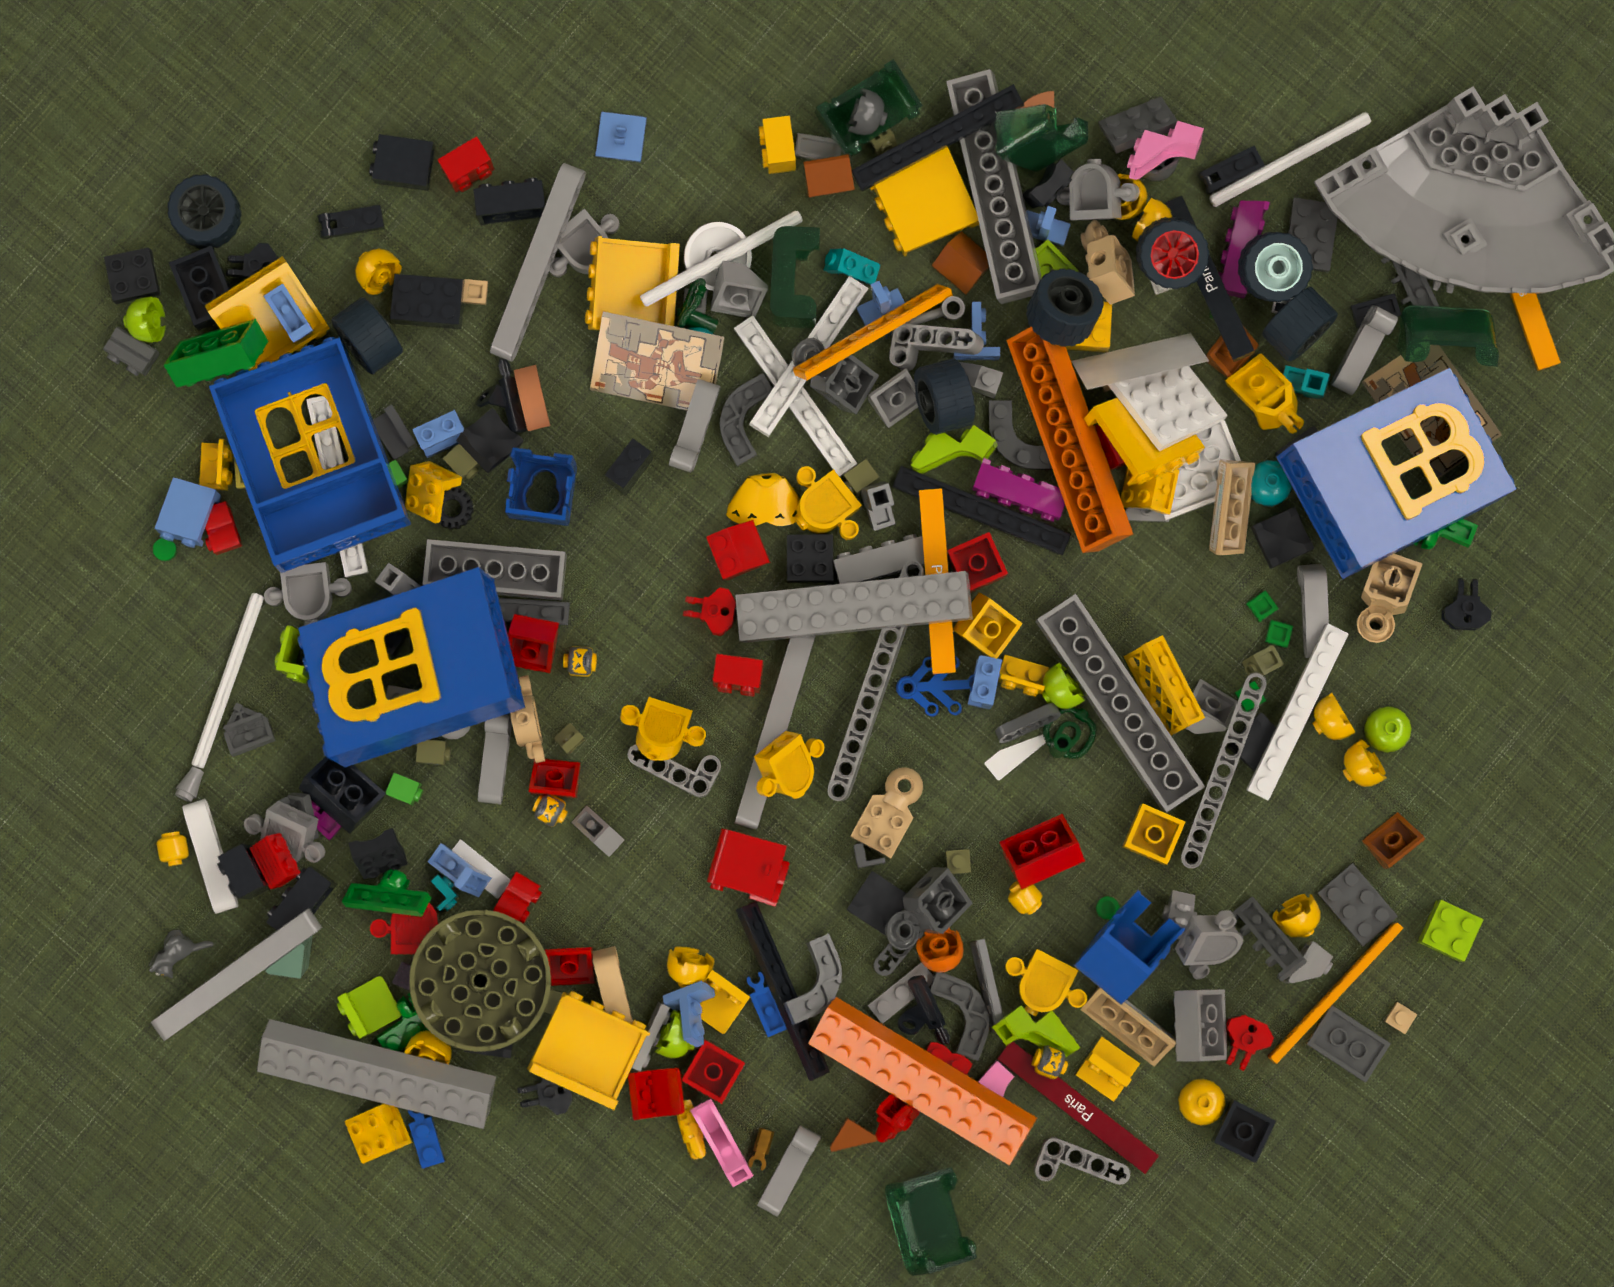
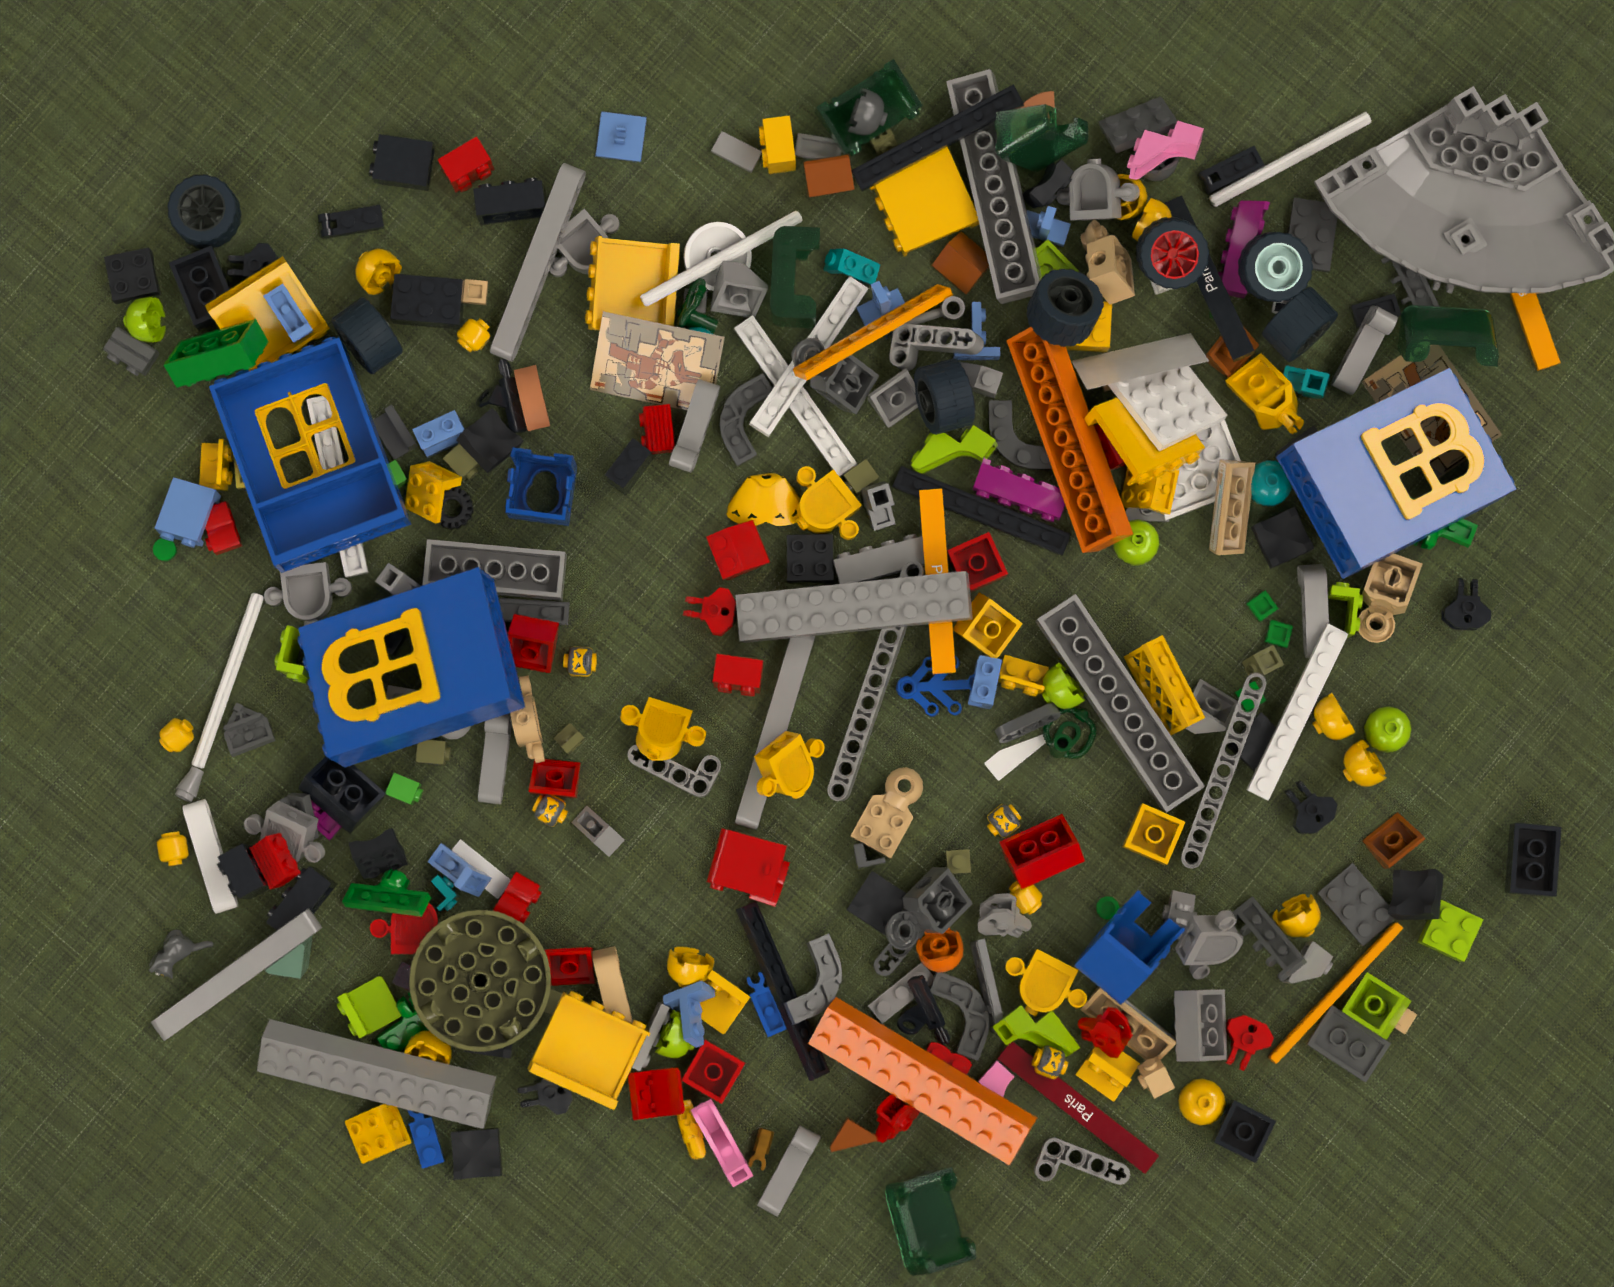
(176, 735): none -> yellow head
(473, 335): none -> yellow head
(476, 1153): none -> black brick
(658, 428): none -> red brick
(736, 152): none -> light grey tile
(1002, 918): none -> light grey hinge
(1003, 820): none -> head
(1105, 1031): none -> red hinge
(1141, 553): none -> lime cylinder
(1154, 1077): none -> tan brick
(1306, 810): none -> black hinge
(1343, 592): none -> lime bracket
(1376, 1006): none -> lime brick
(1416, 894): none -> black brick
(1533, 860): none -> black brick

